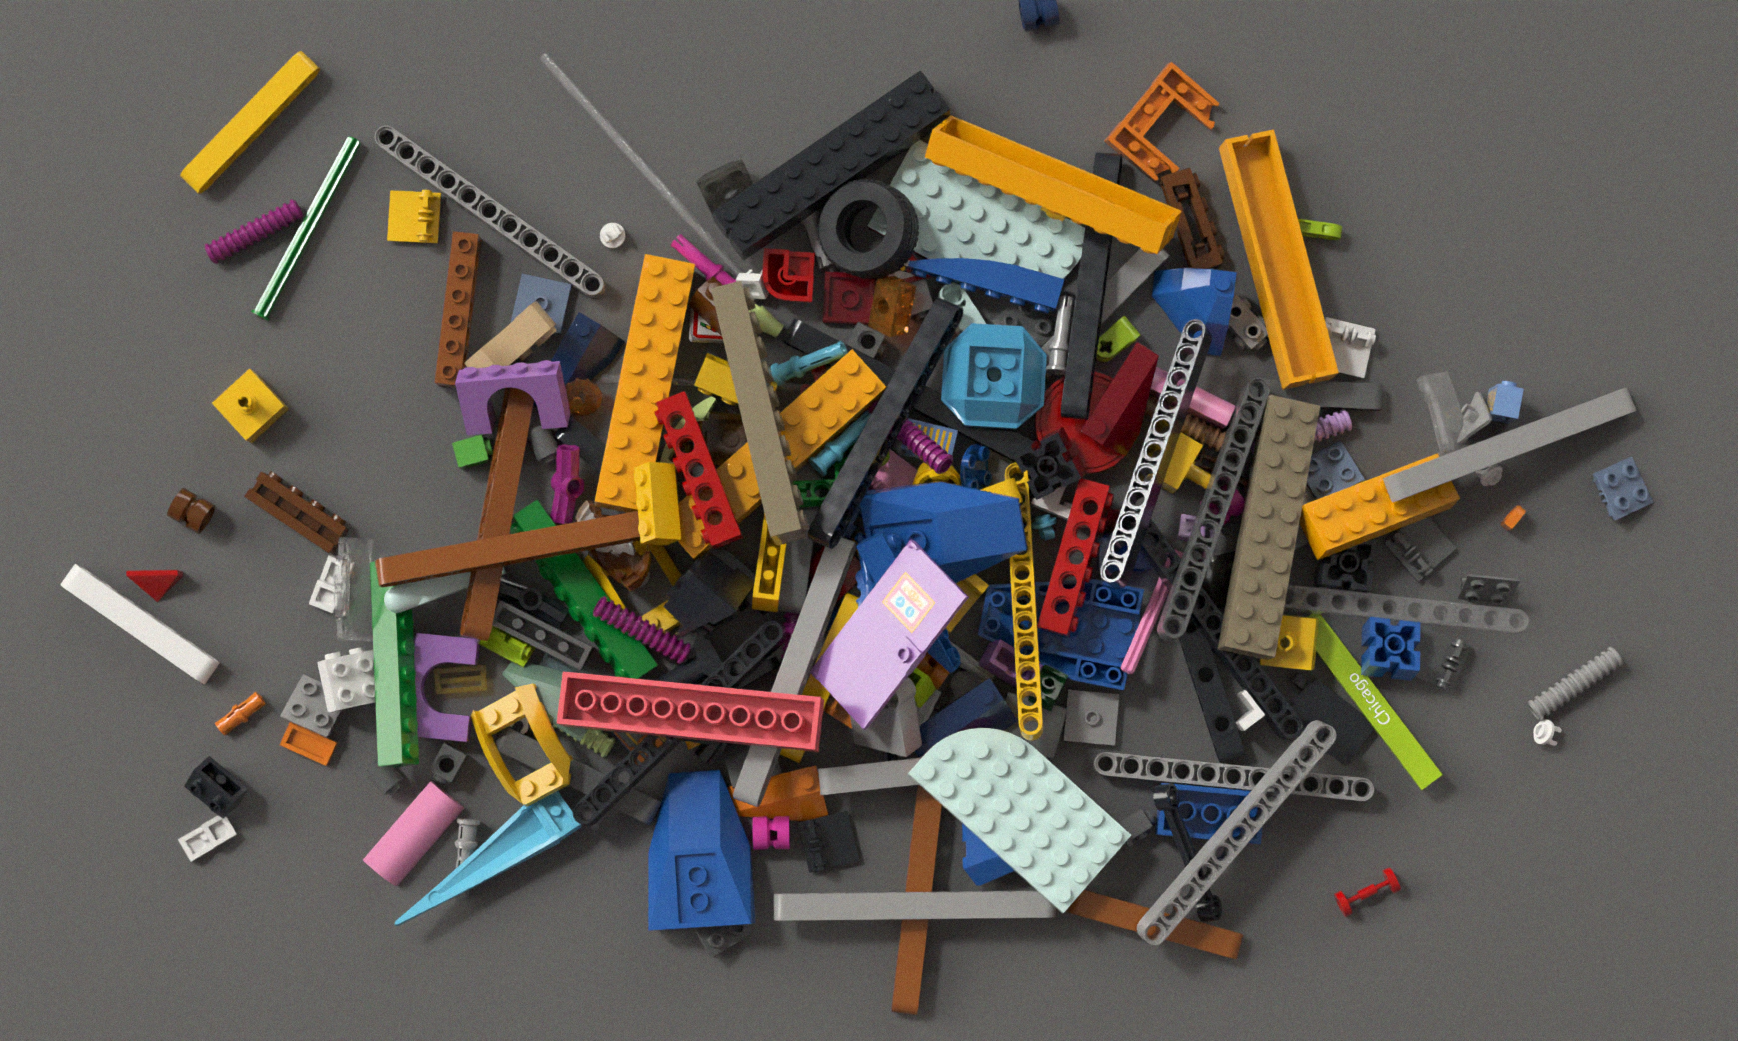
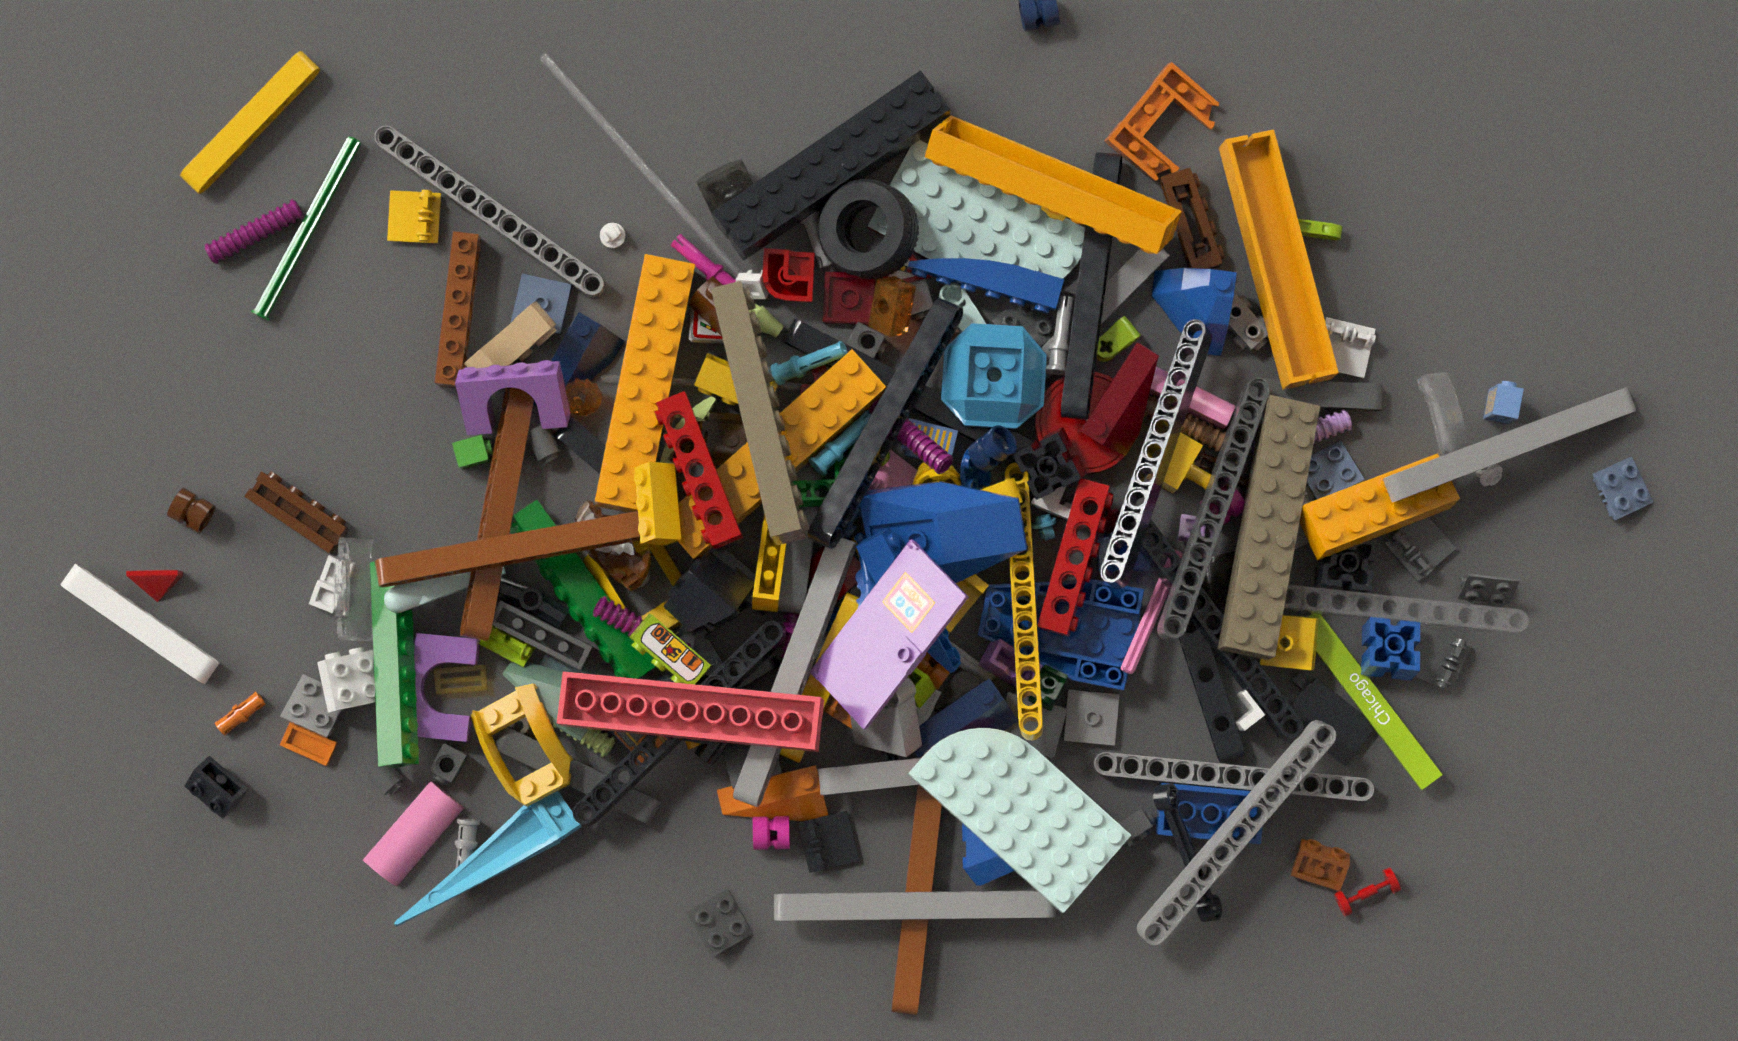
(207, 837): white slope -> none
(250, 406): yellow brick -> none
(566, 484): magenta piece -> none
(668, 651): none -> brick
(699, 857): blue wedge -> none
(992, 448): none -> dark blue wheel
(1128, 915): dark orange beam -> none
(1321, 864): none -> dark orange bracket
(1475, 415): light grey piece -> none
(1513, 517): orange tile -> none
(1544, 732): white plate -> none
(1575, 683): light grey piece -> none

